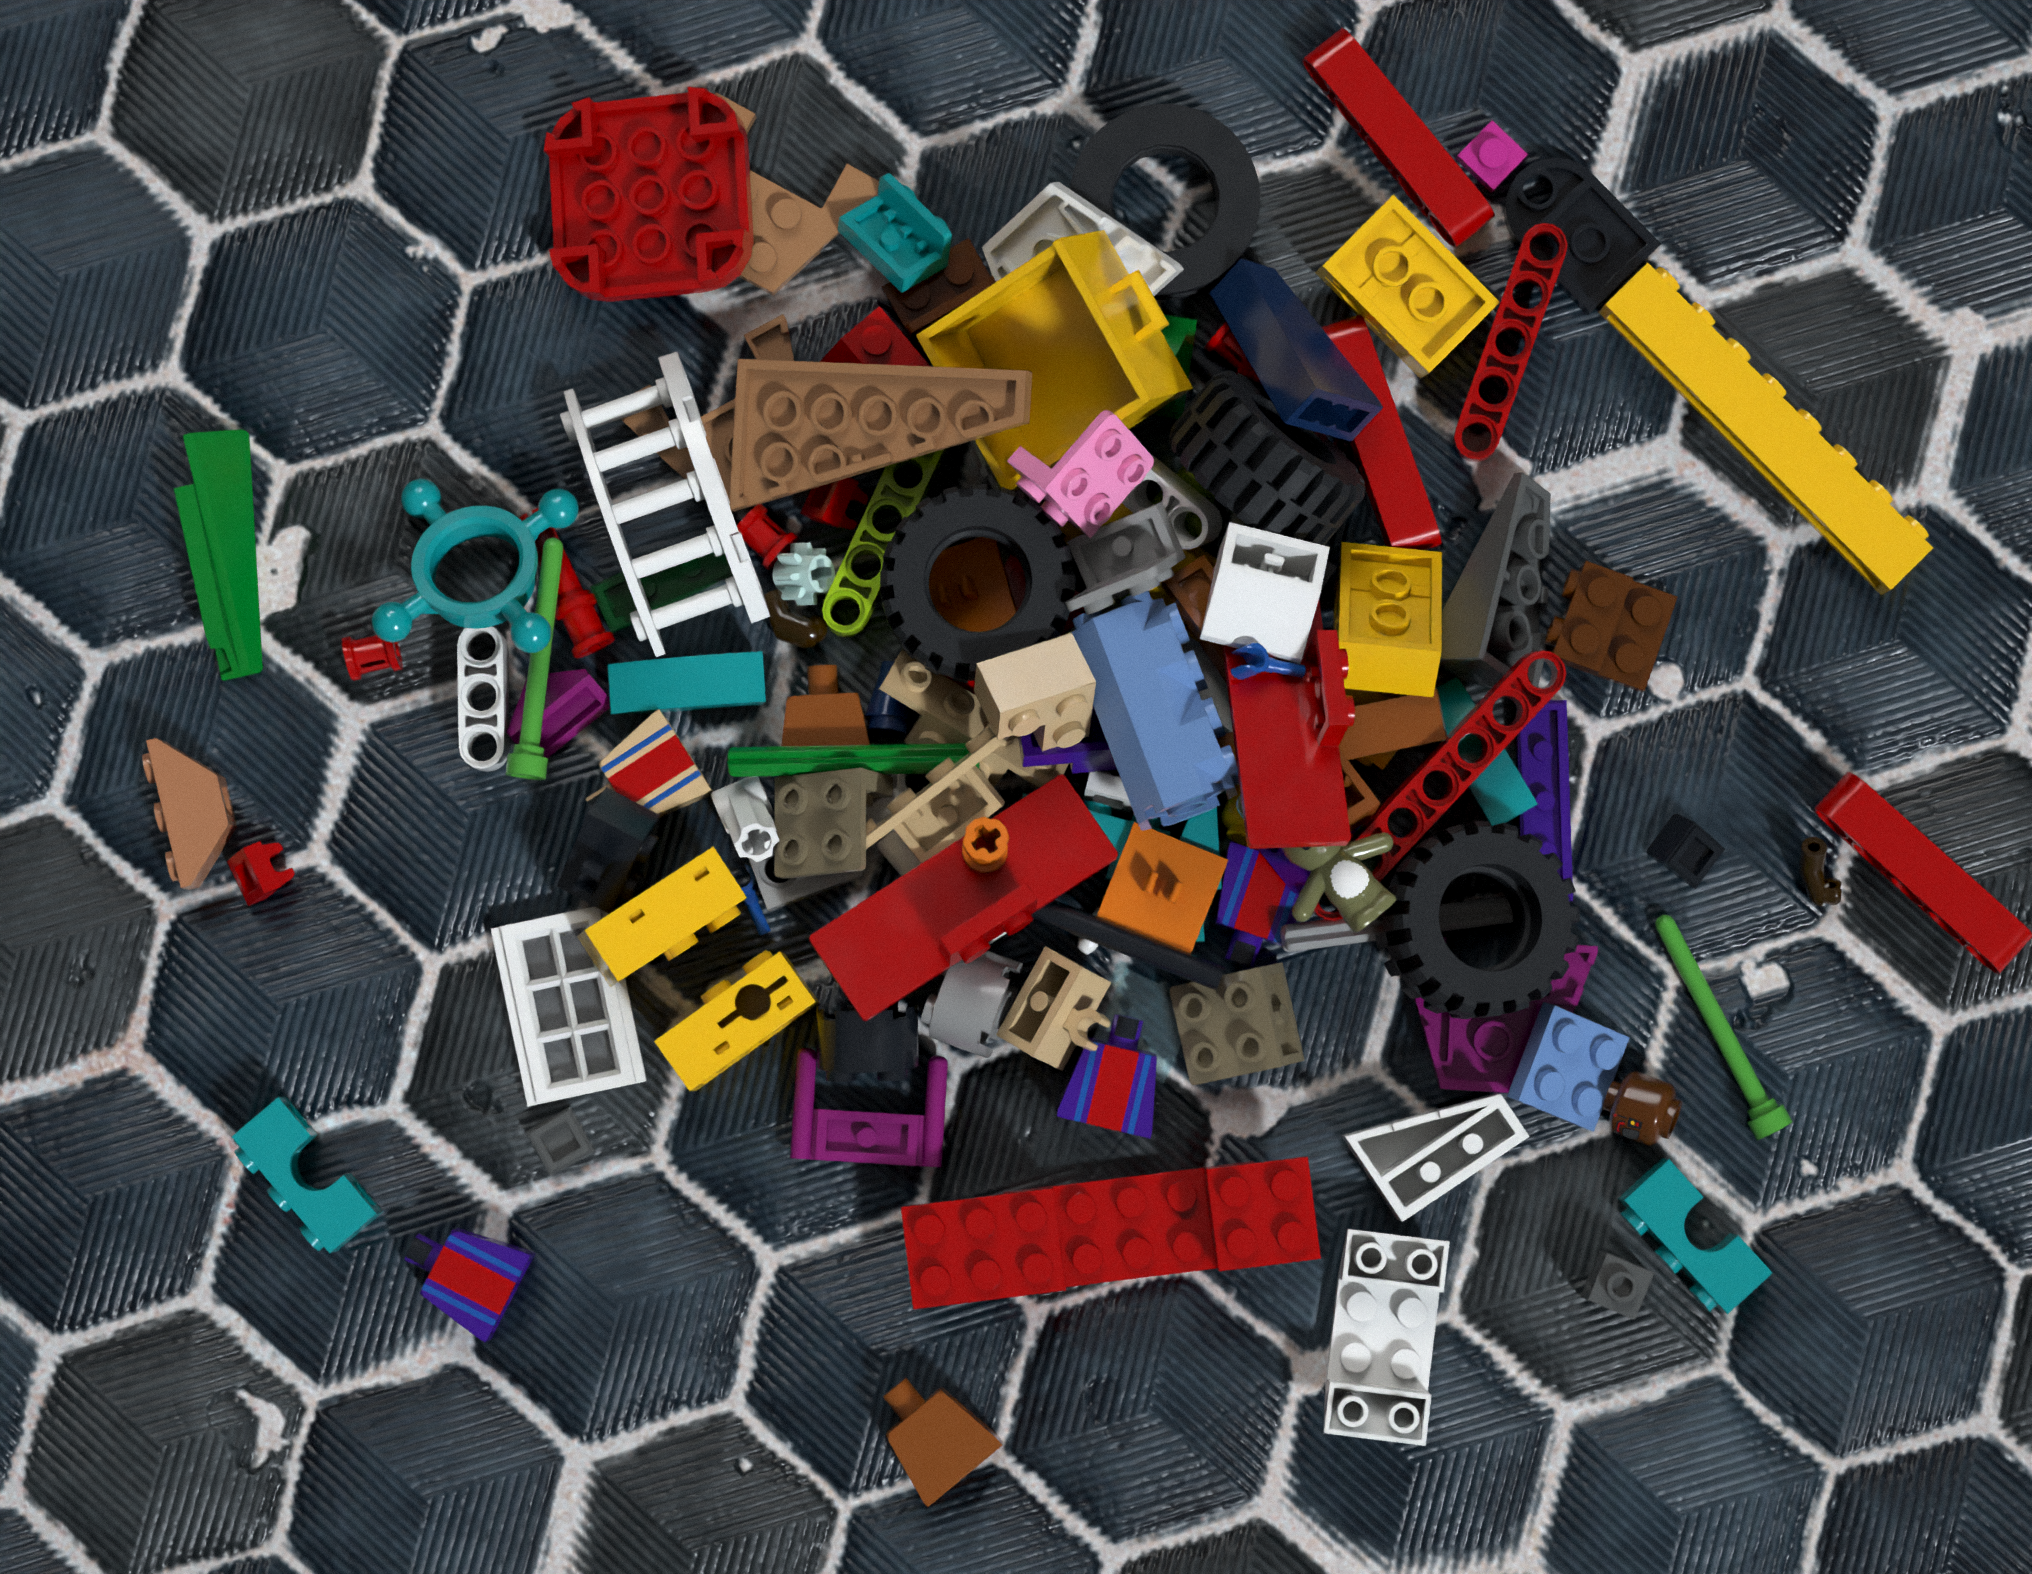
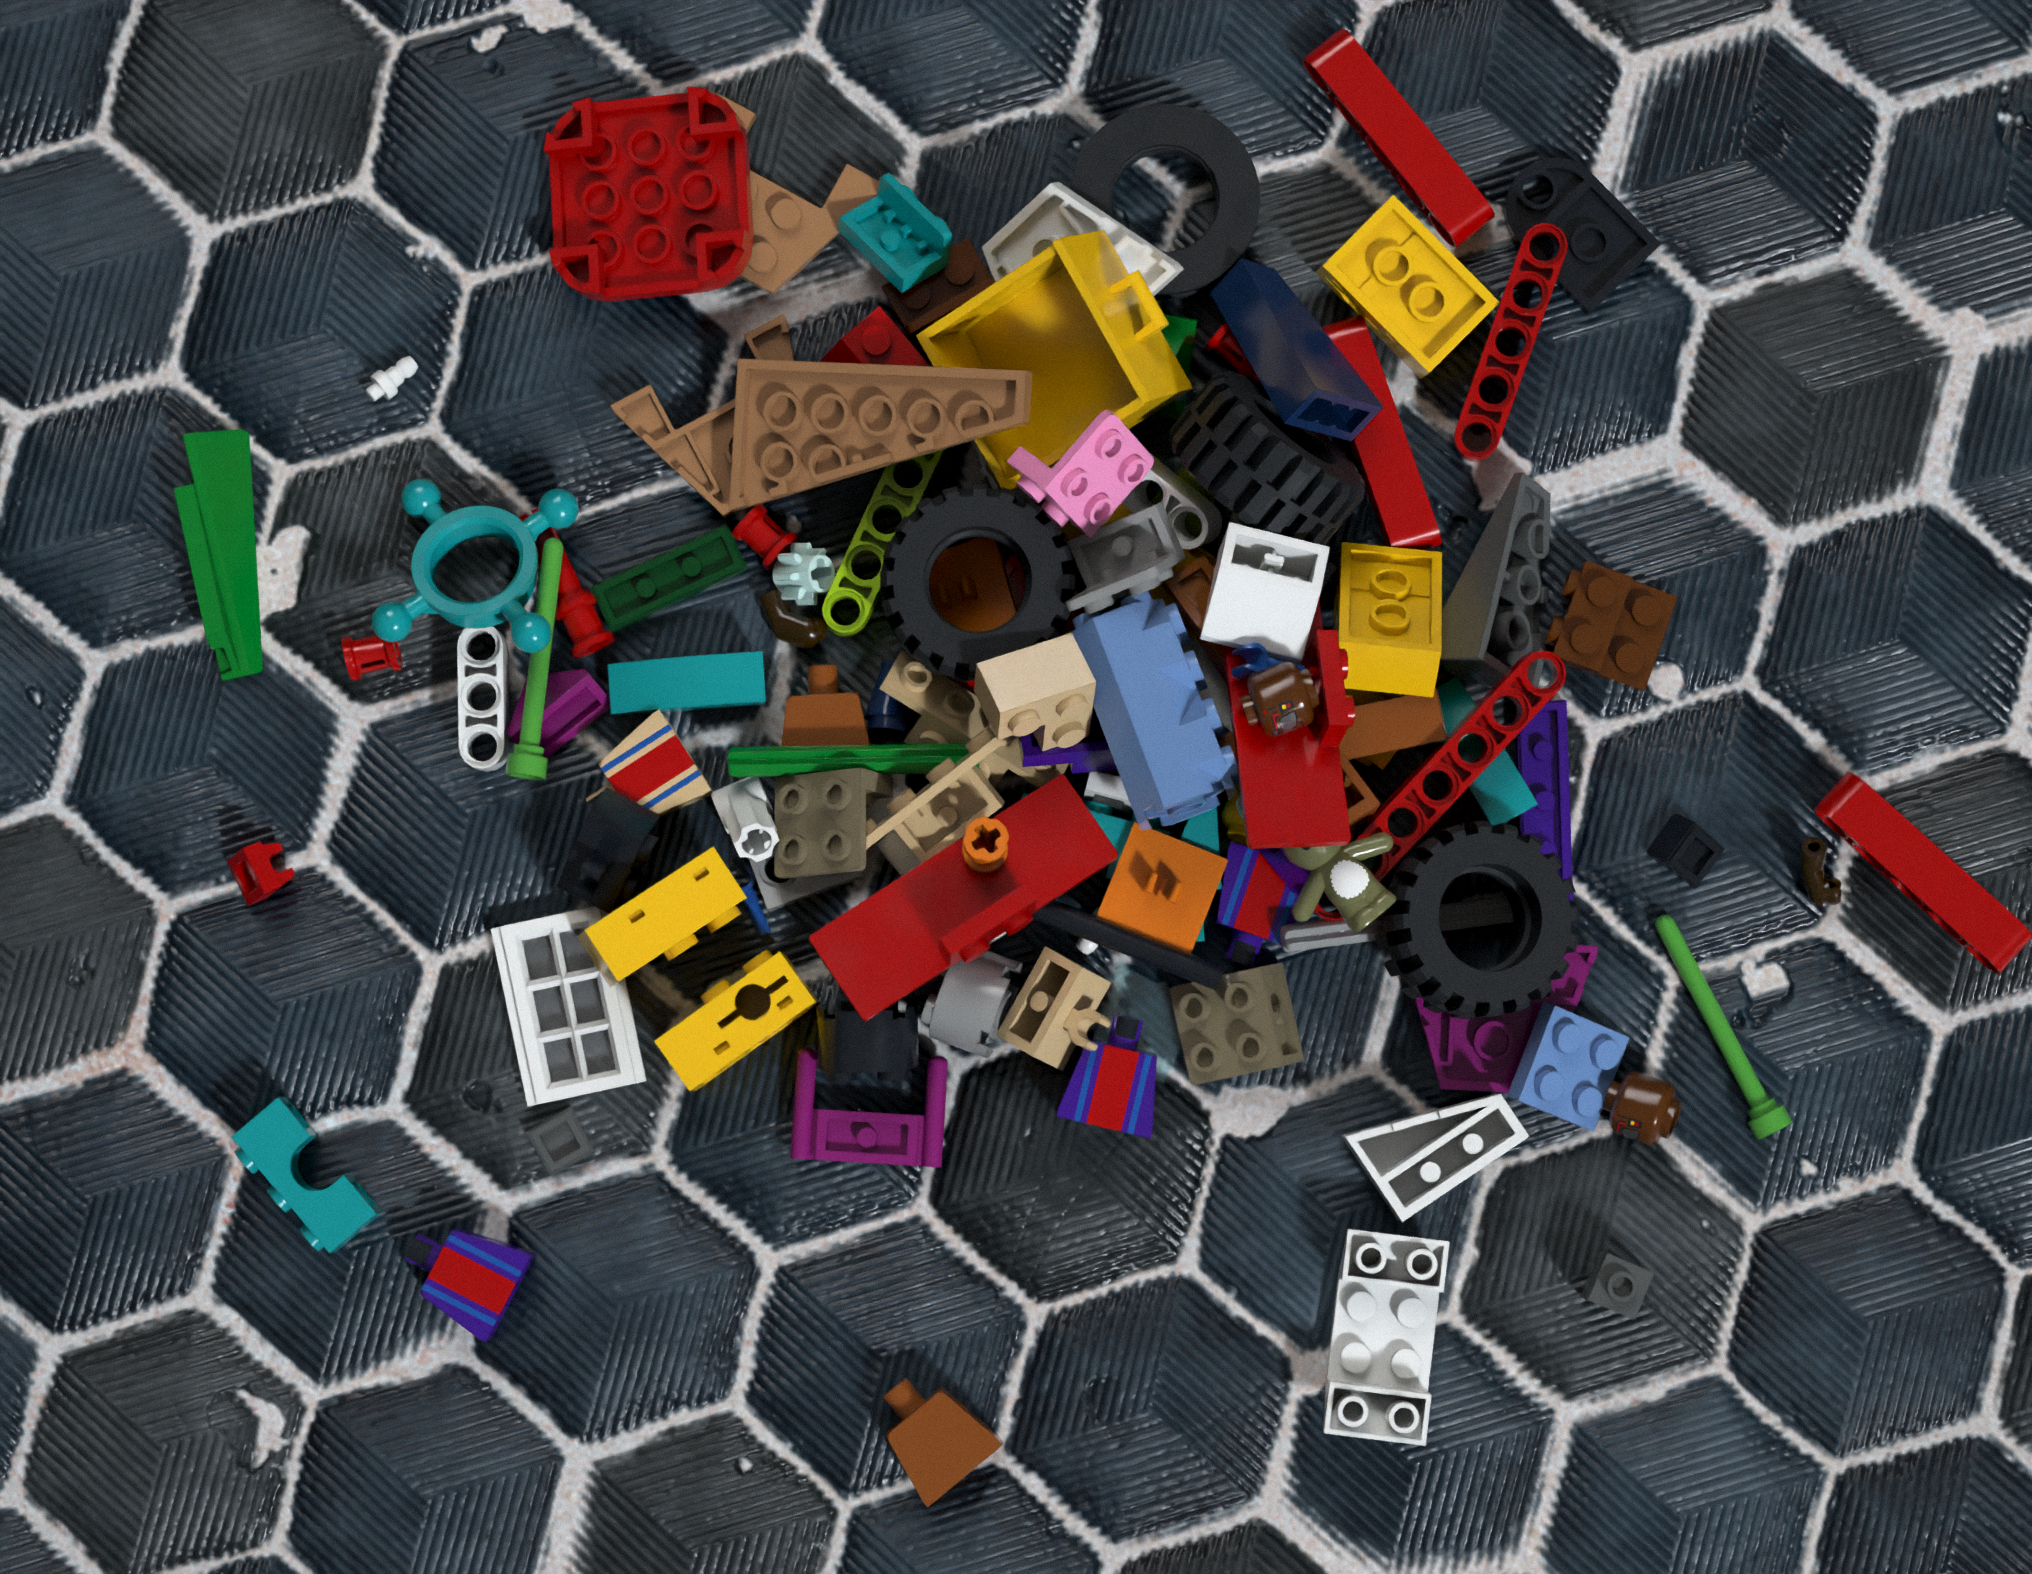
(192, 810): nougat slope -> none
(386, 382): none -> white piece
(701, 483): white fence -> none
(829, 502): red tile -> none
(1110, 1231): red bracket -> none
(1280, 699): none -> reddish brown head
(1491, 156): dark pink plate -> none
(1659, 1206): teal arch -> none
(1766, 429): yellow brick -> none

